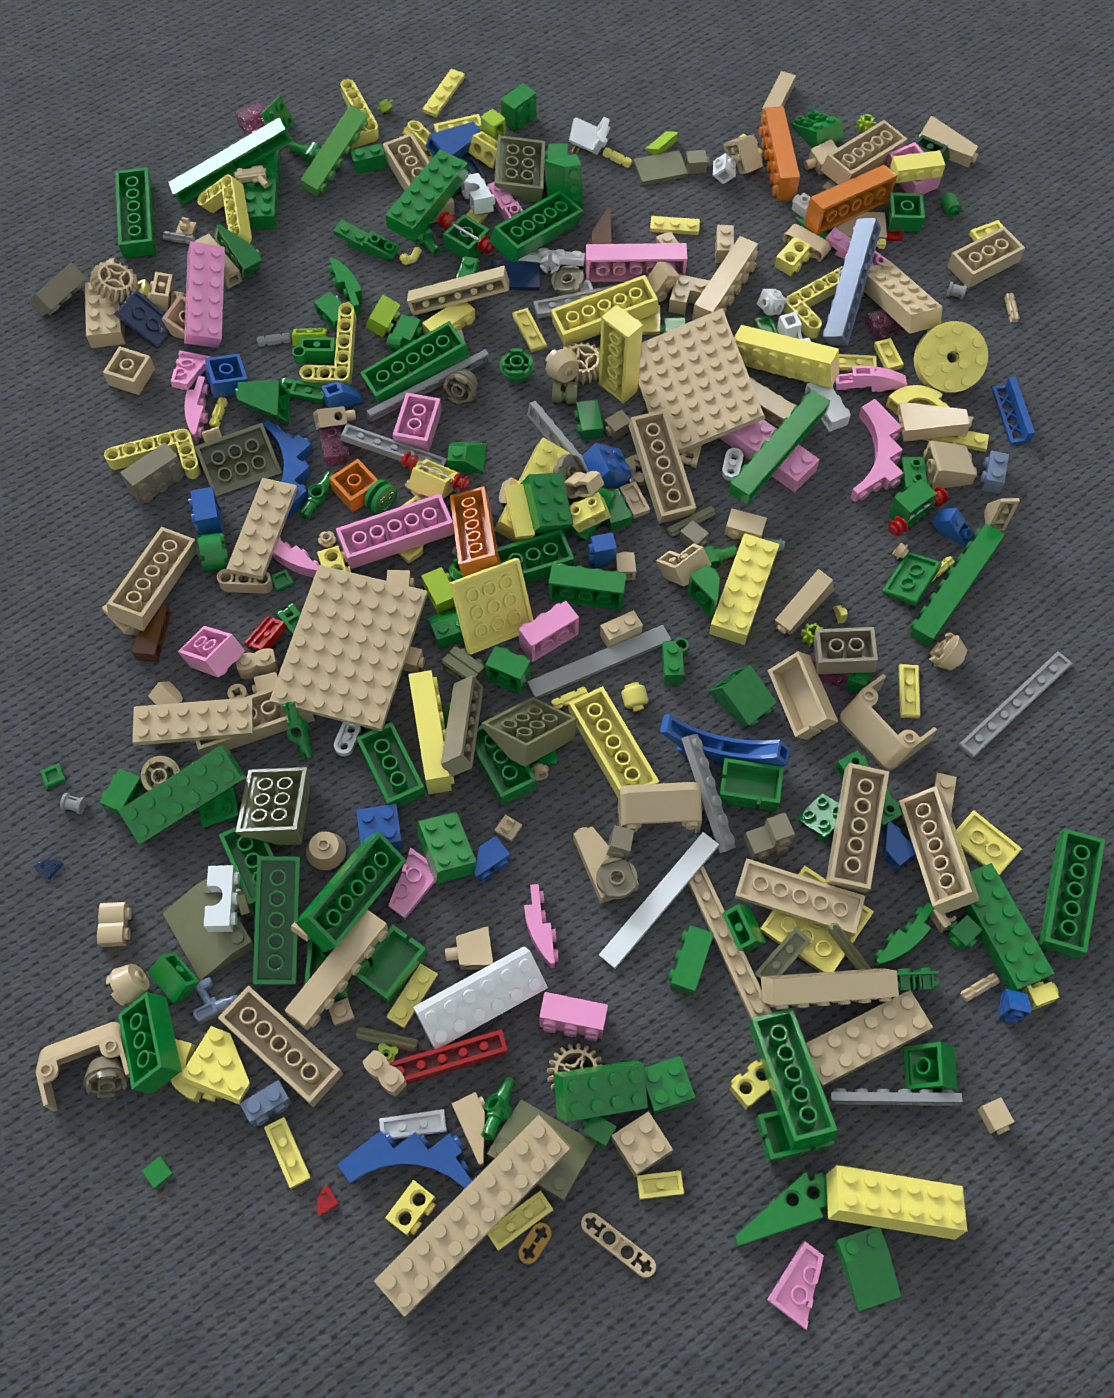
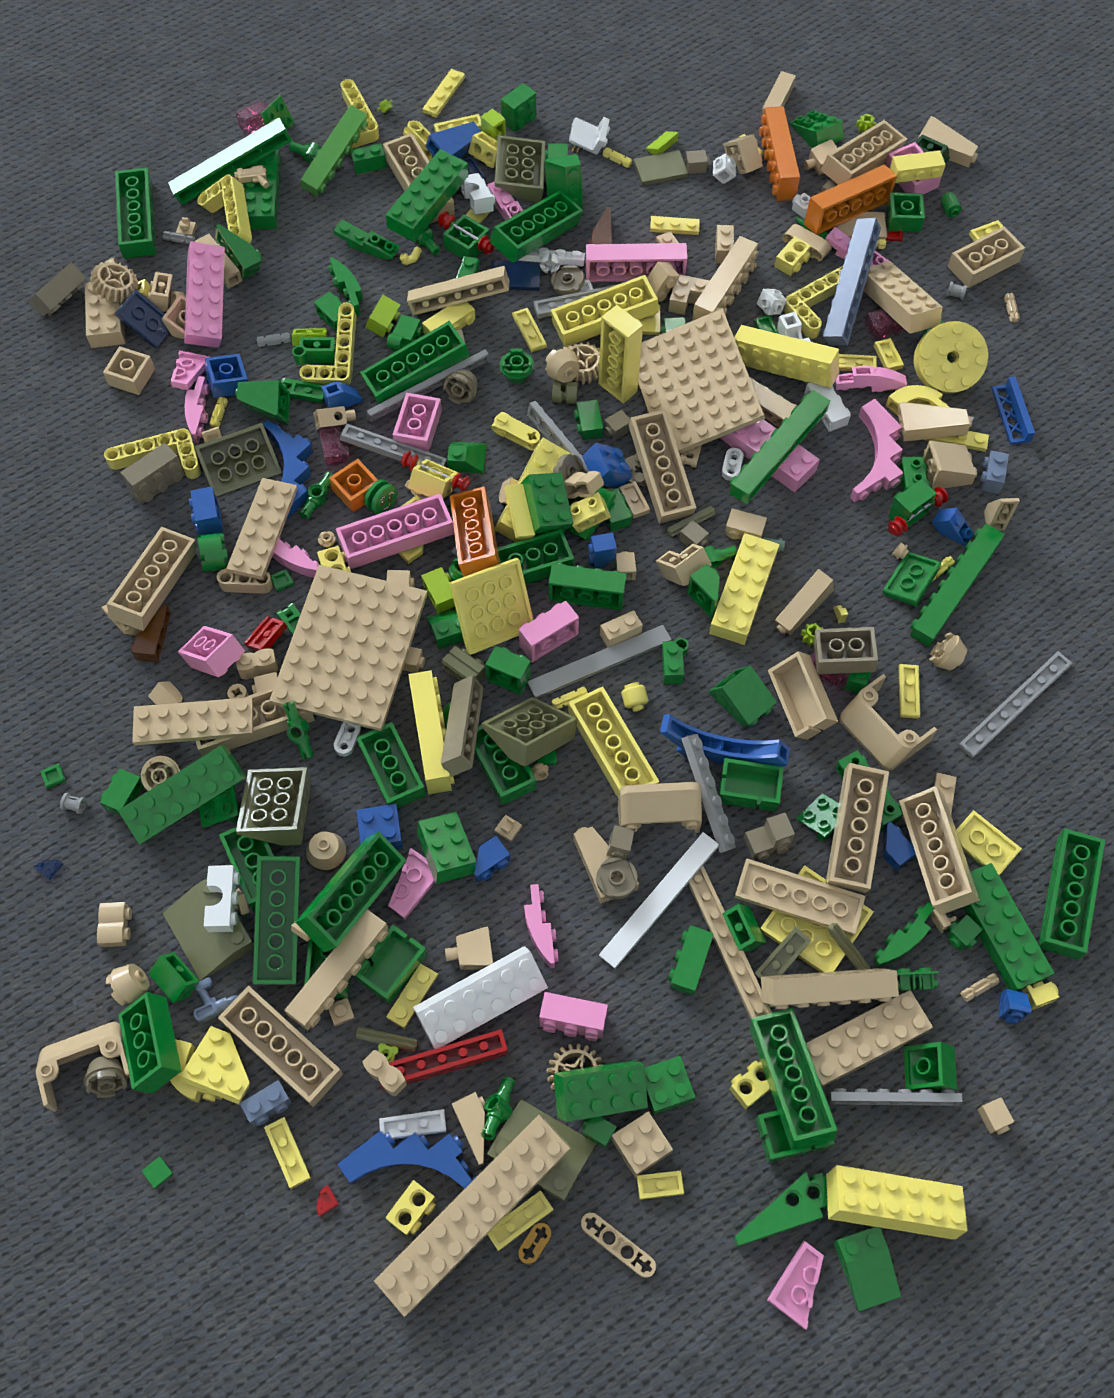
(516, 431): none -> light yellow piece

